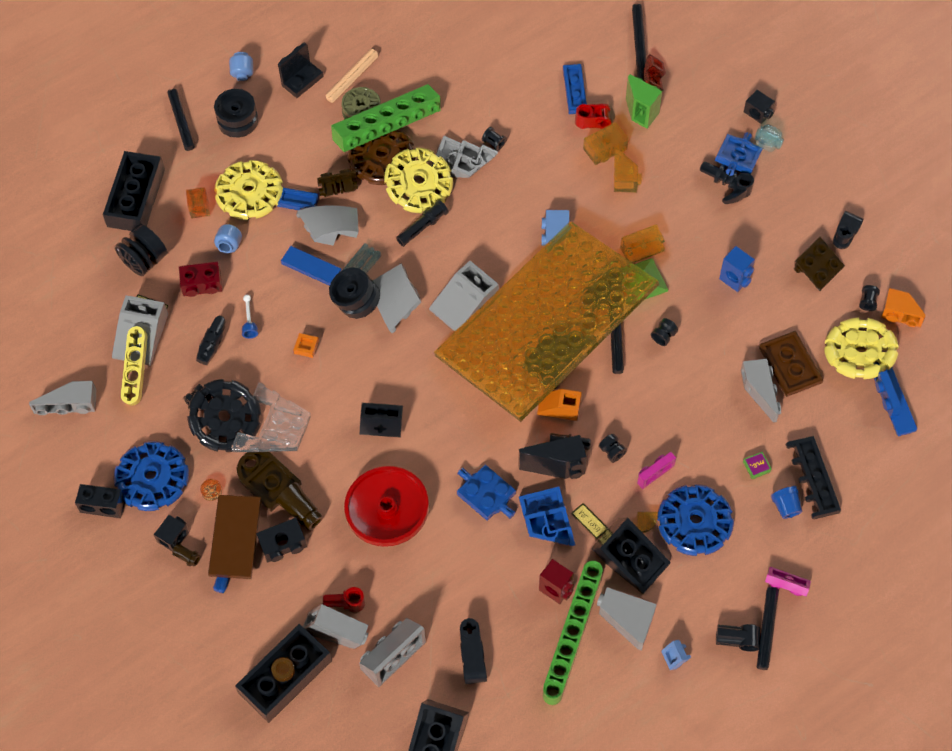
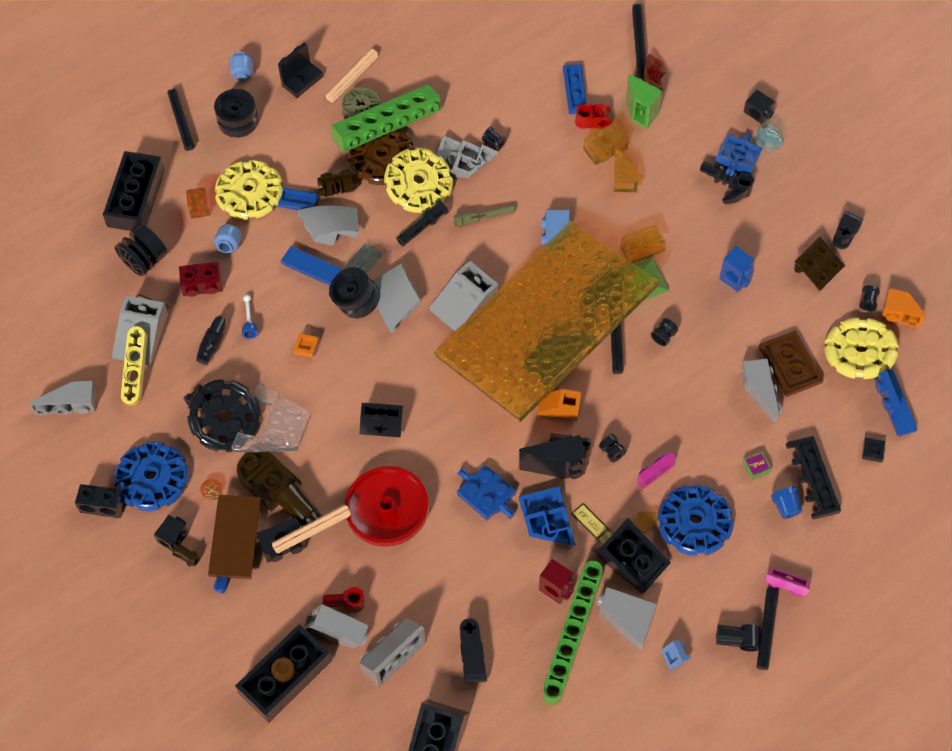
(311, 529): none -> light nougat axle
(464, 218): none -> olive pin
(873, 450): none -> black tile

